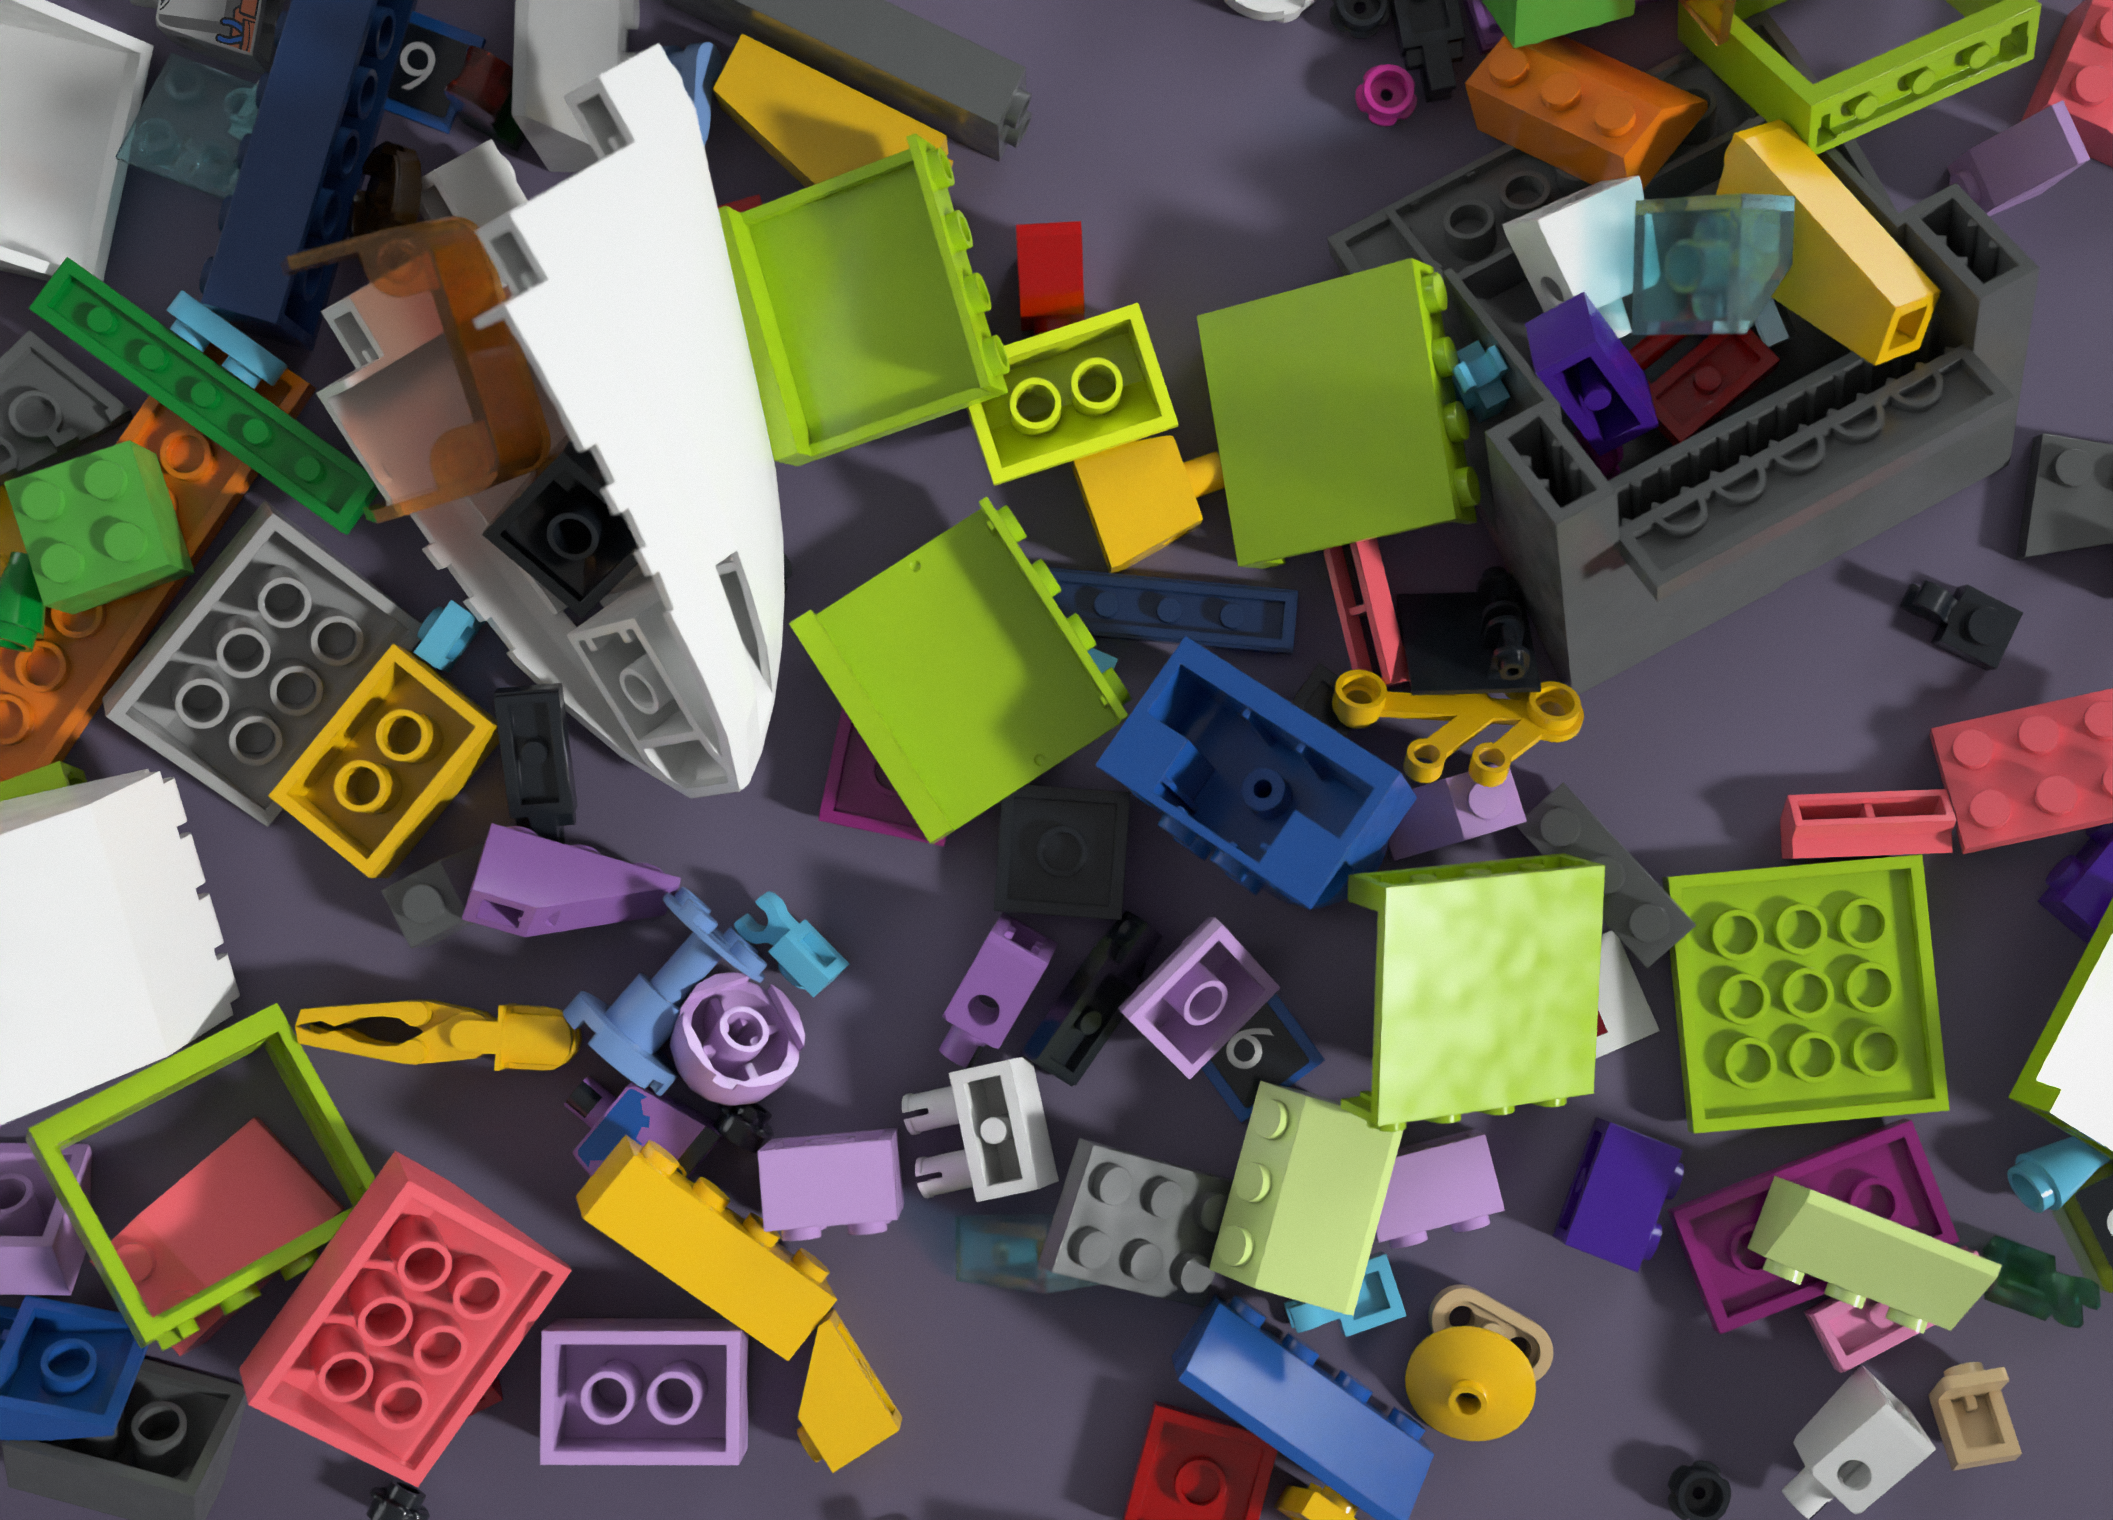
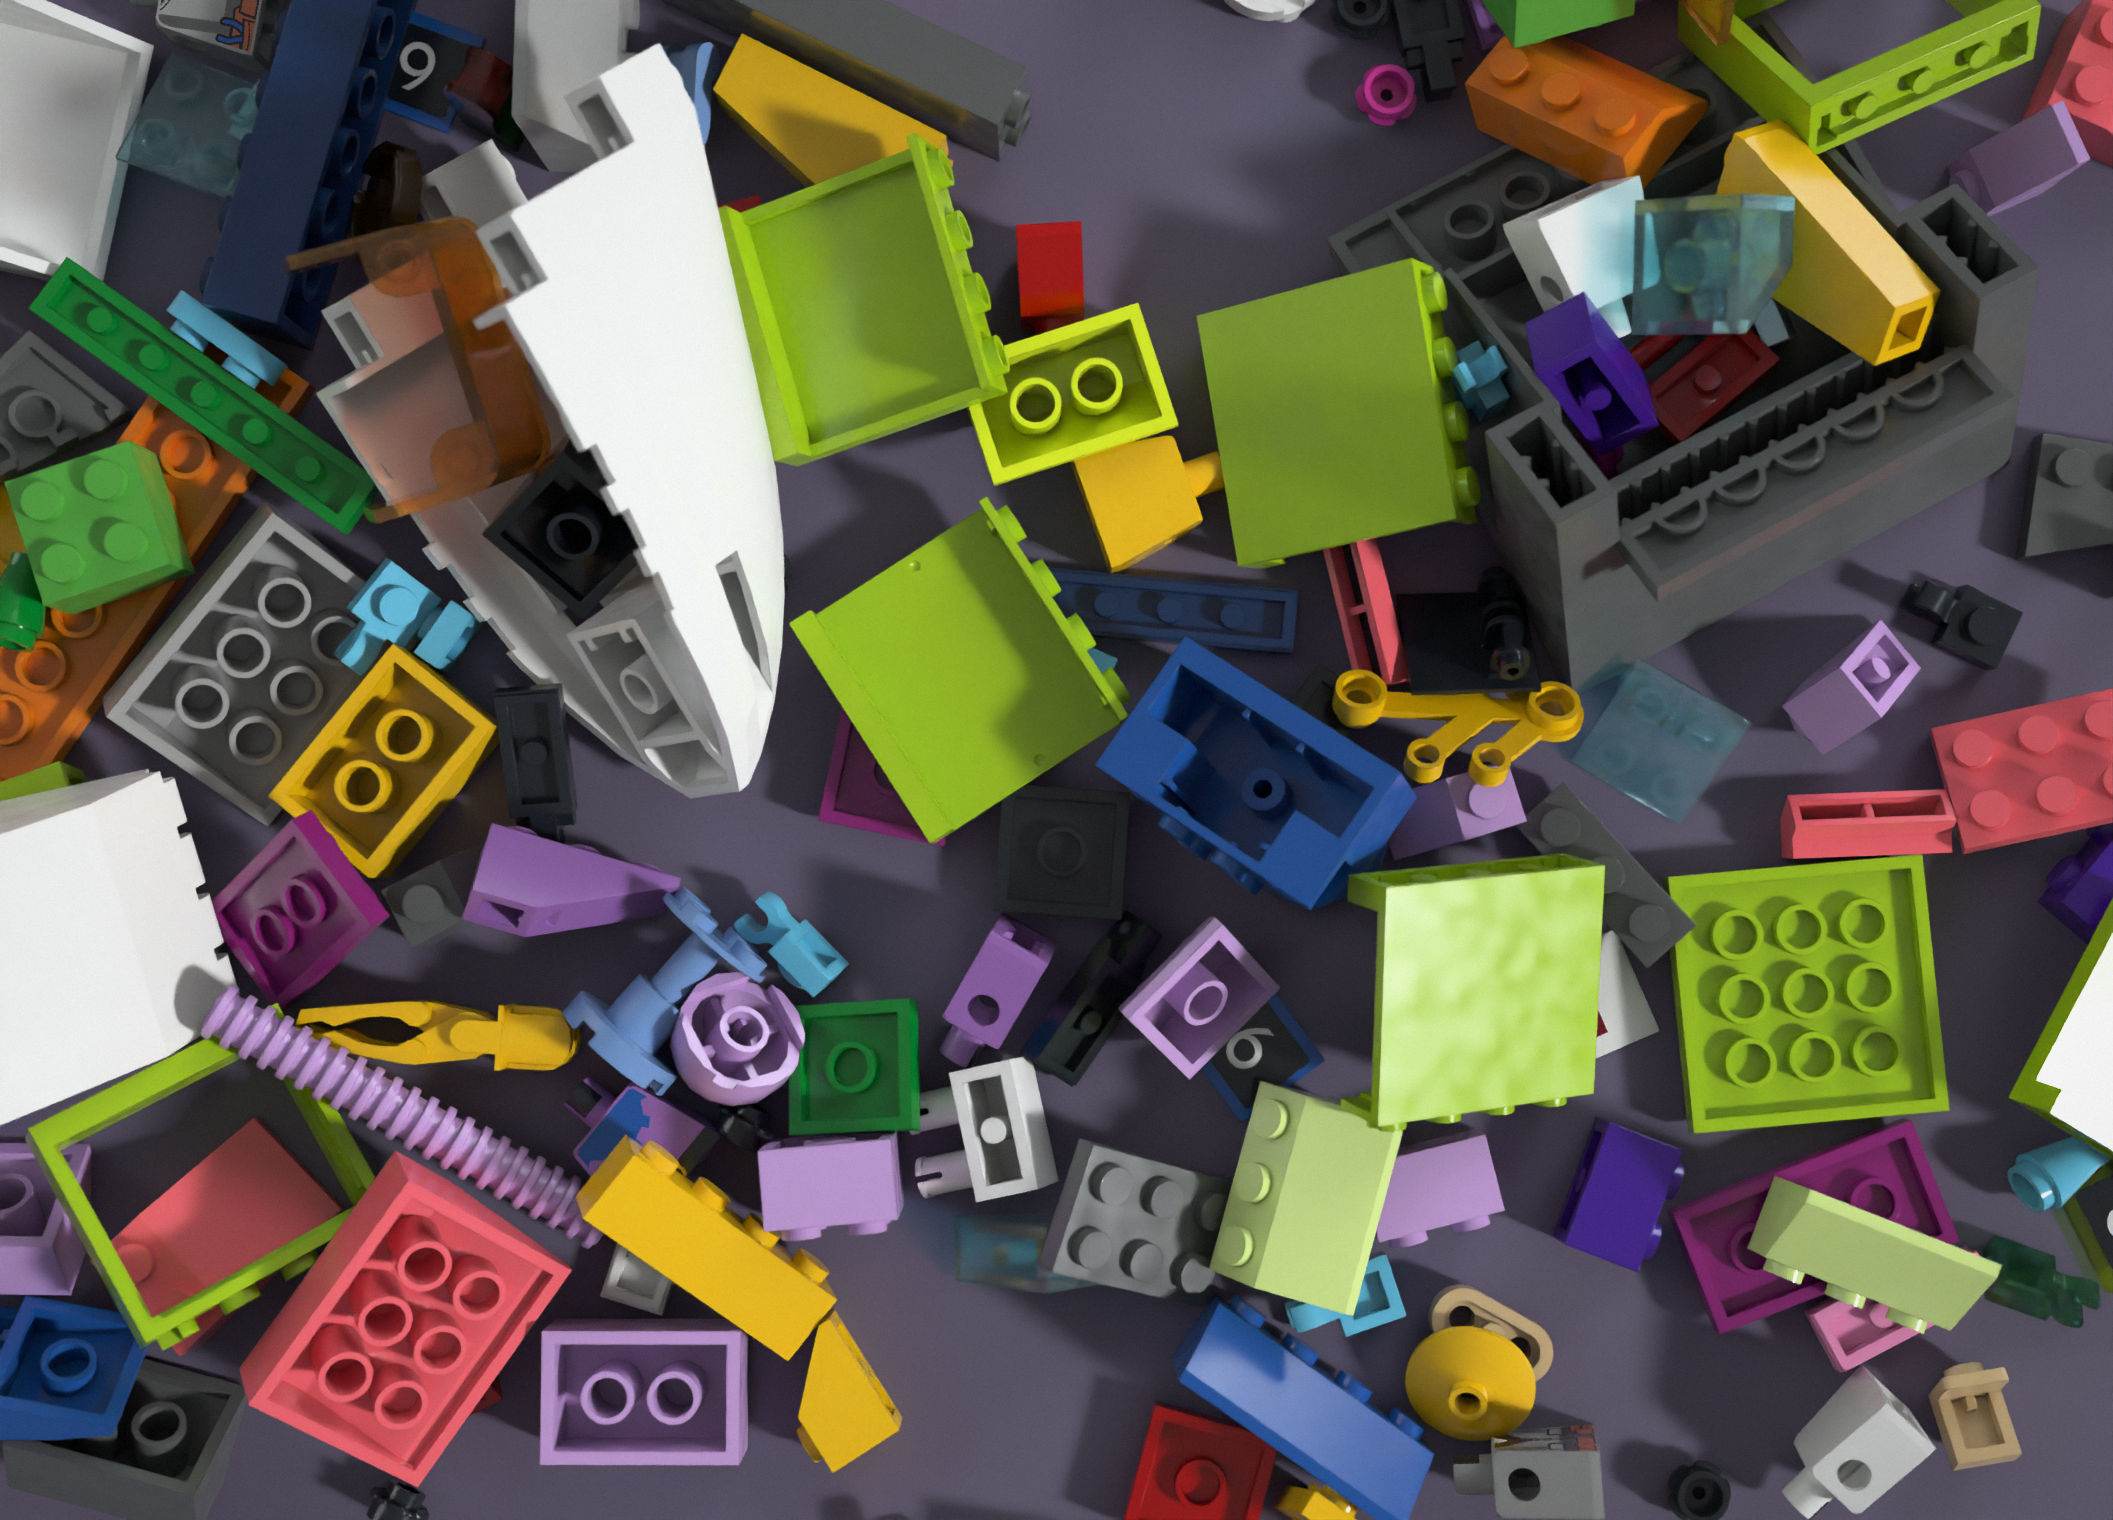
(296, 911): none -> magenta plate
(390, 608): none -> medium azure plate
(398, 1111): none -> lavender piece
(636, 1283): none -> white tile
(856, 1069): none -> green plate
(1563, 1481): none -> light grey torso
(1660, 740): none -> clear light blue hinge
(1851, 689): none -> lavender slope

